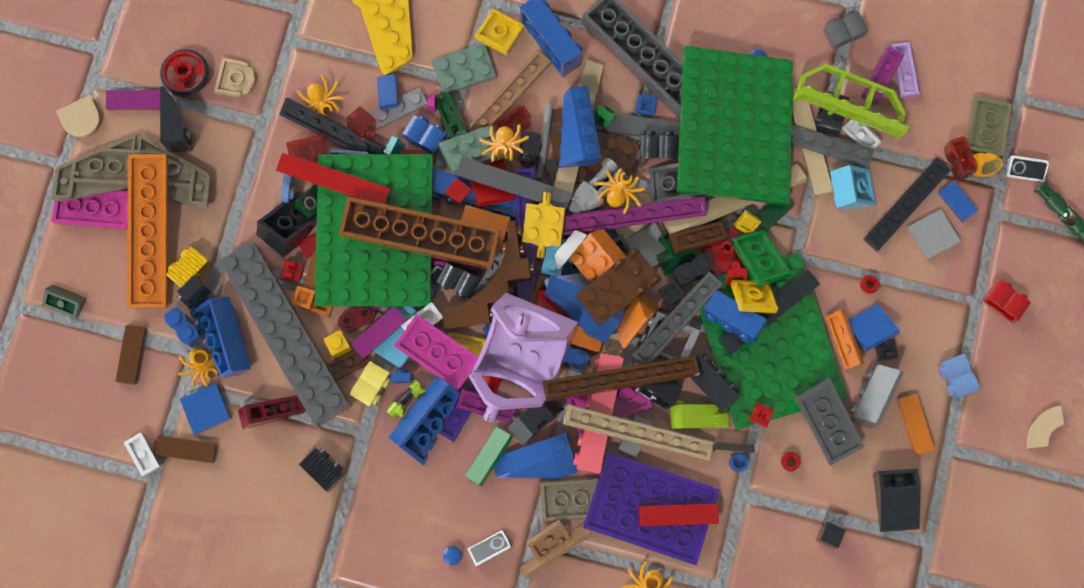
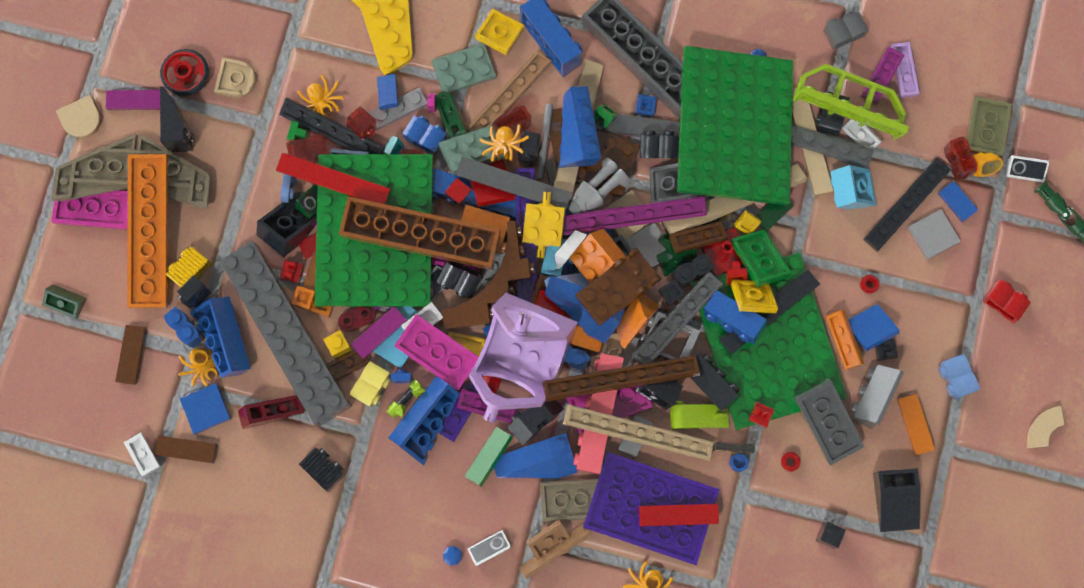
(295, 132): none -> green tile
(619, 190): light orange animal -> none

